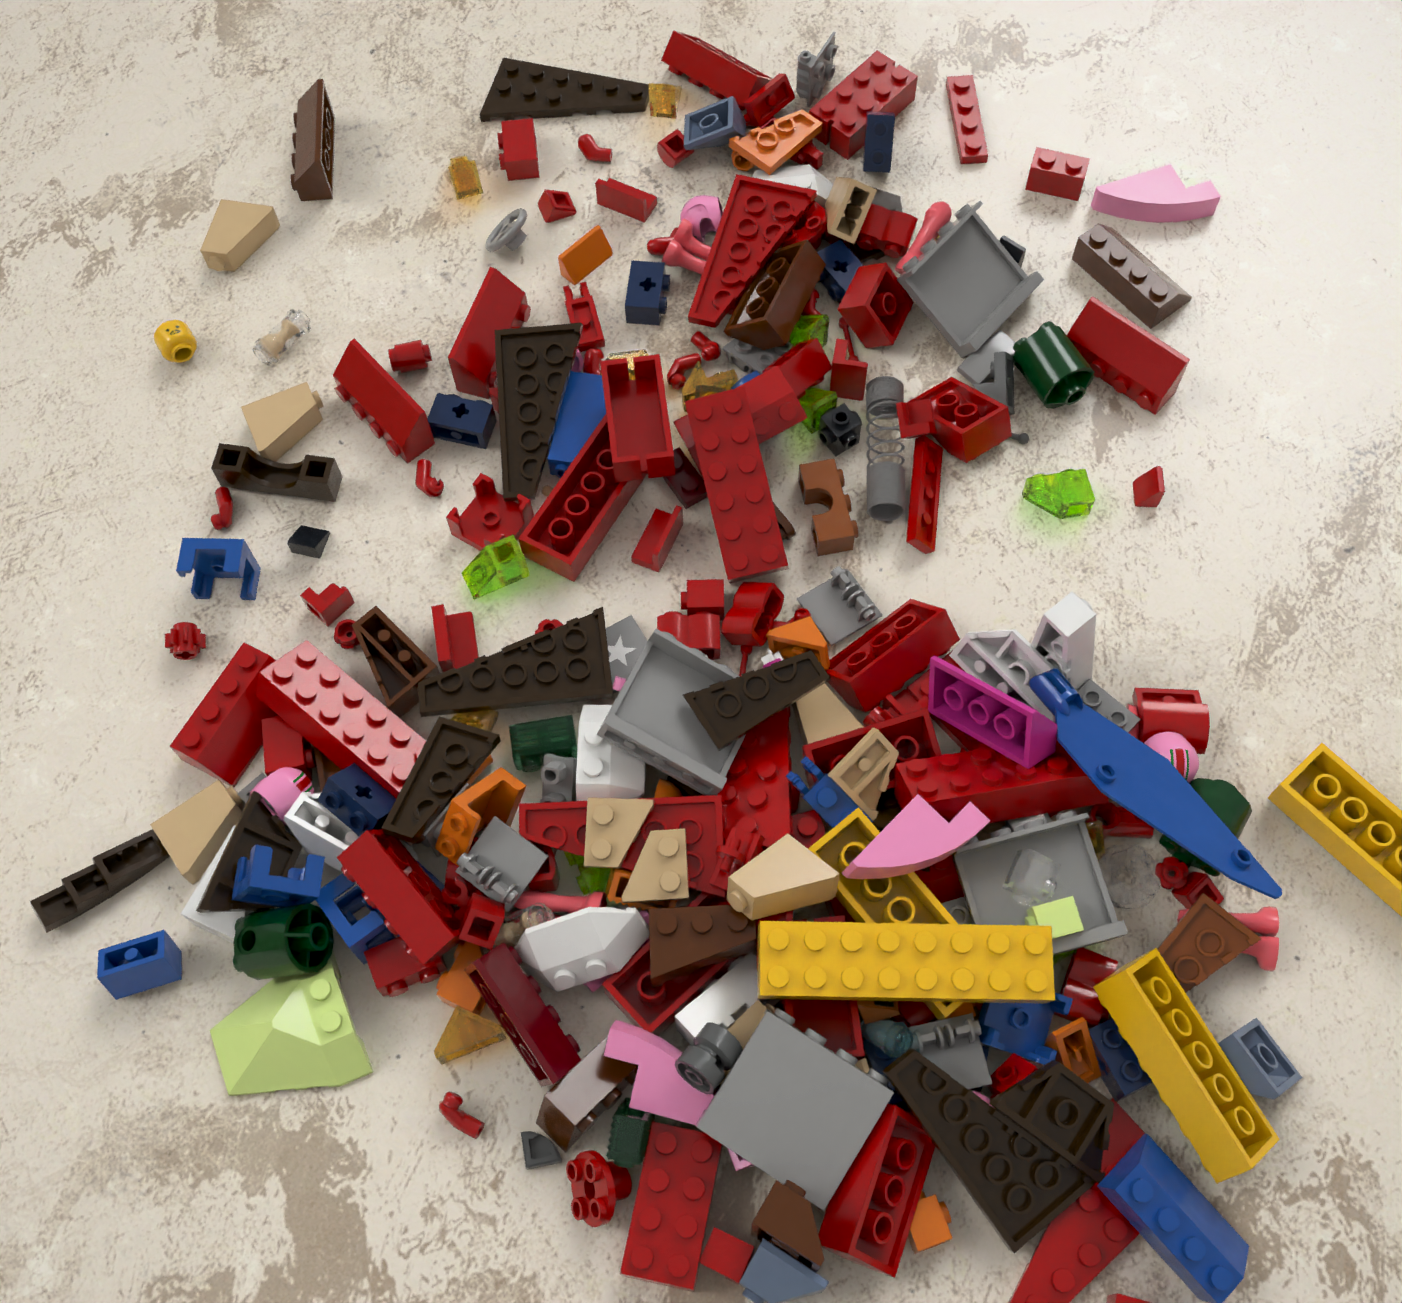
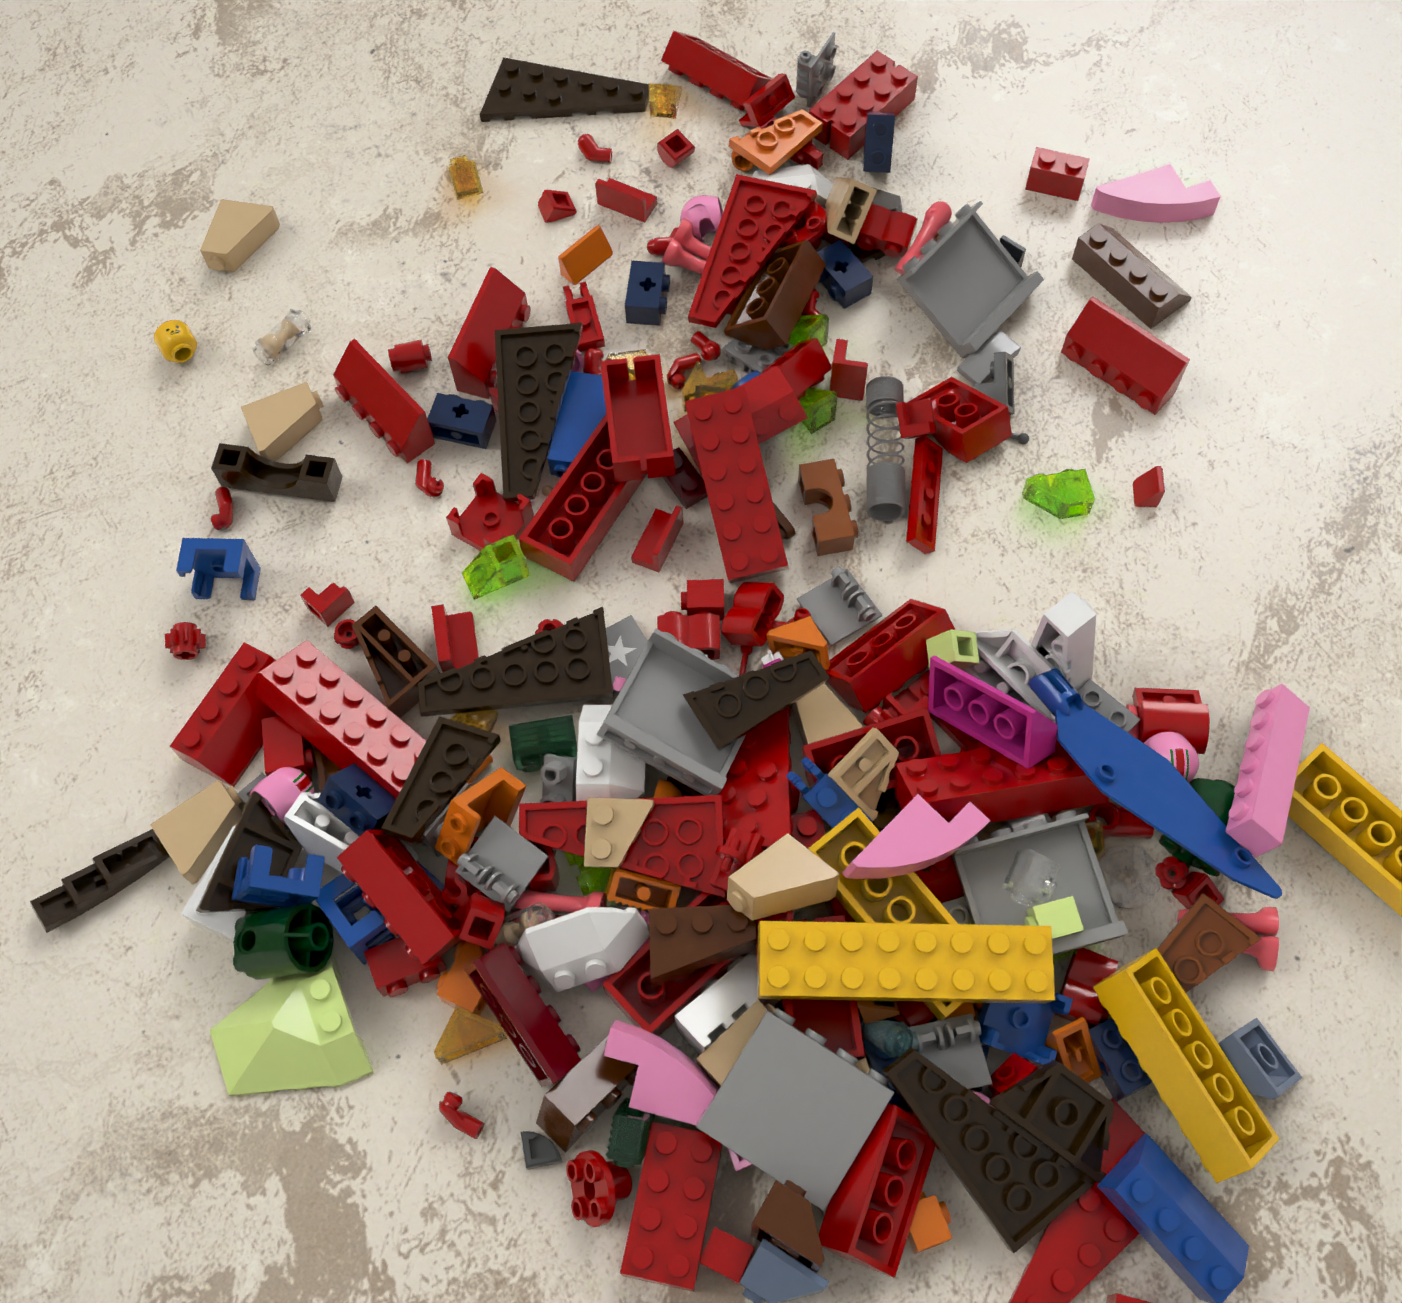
(139, 964): blue brick -> none
(308, 541): black slope -> none
(314, 145): reddish brown slope -> none
(508, 232): light grey piece -> none
(519, 148): red brick -> none
(660, 869): tan wing -> none
(705, 1062): dark grey wheel -> none
(714, 125): sand blue slope -> none
(839, 429): black brick -> none
(844, 325): red hinge -> none
(875, 305): red brick -> none
(955, 648): none -> yellowish green brick
(966, 119): plate -> none
(1053, 366): dark green cylinder -> none
(1268, 771): none -> bright pink brick

